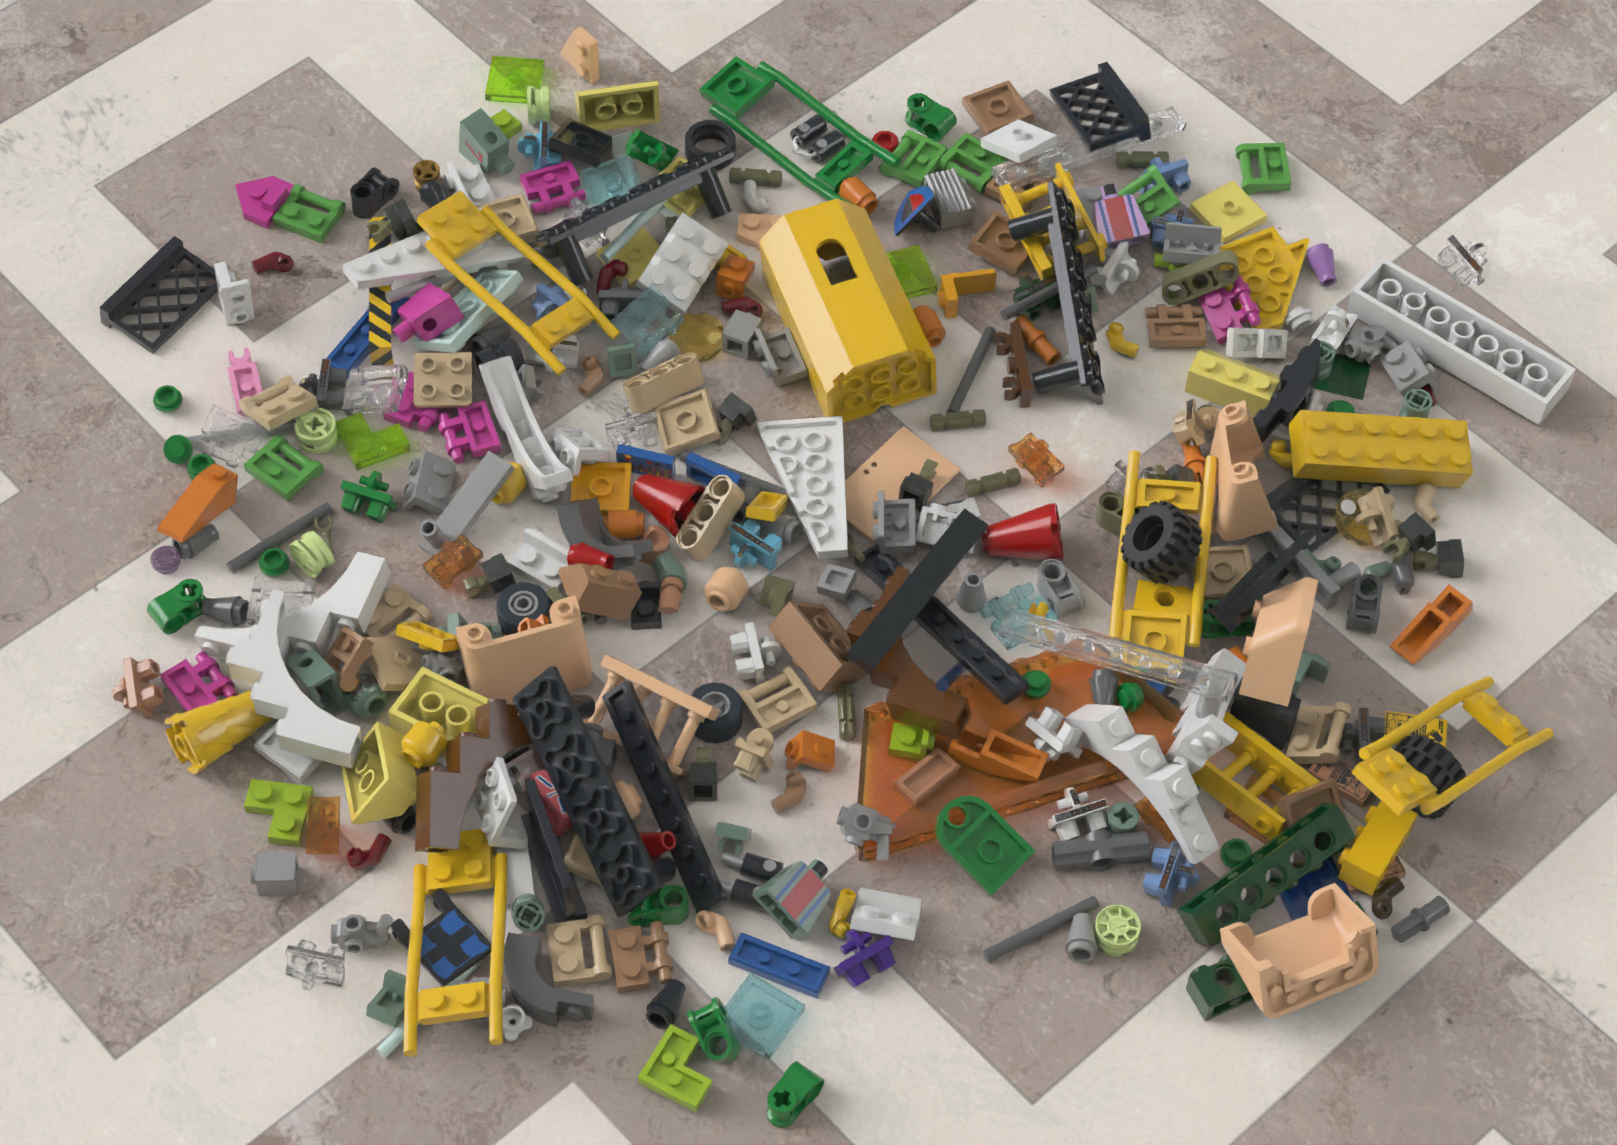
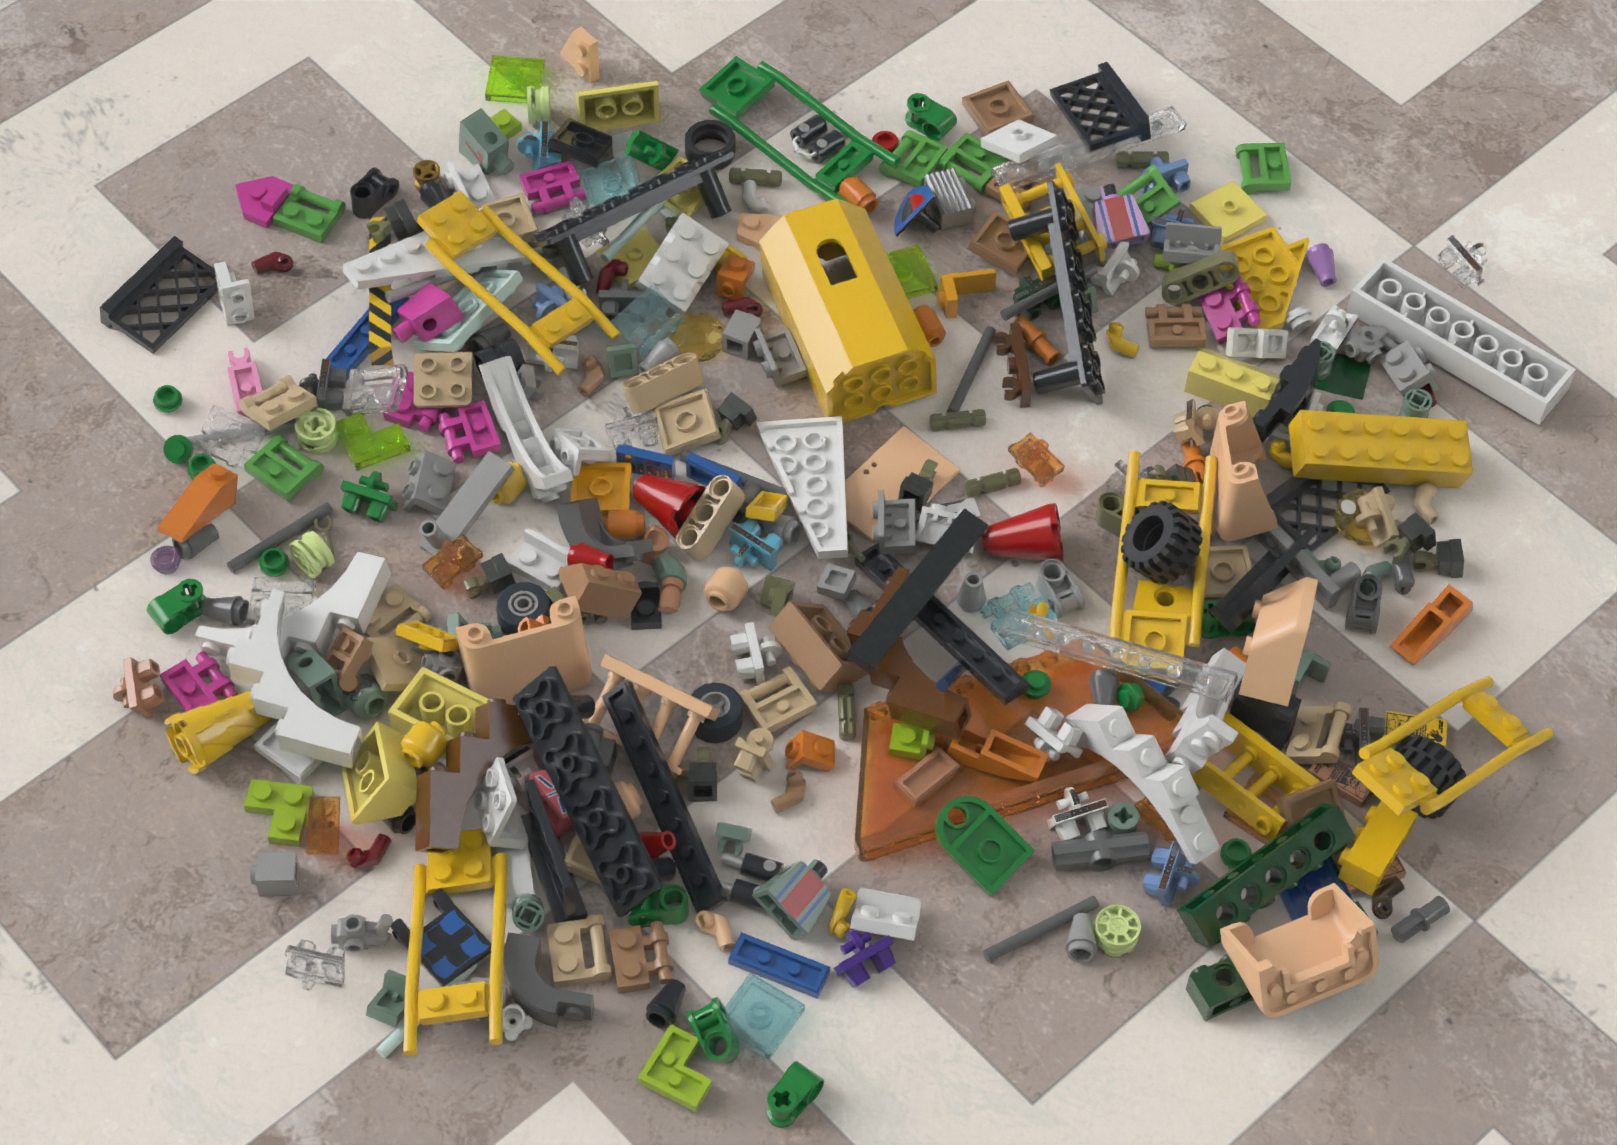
(864, 823): light grey piece -> none

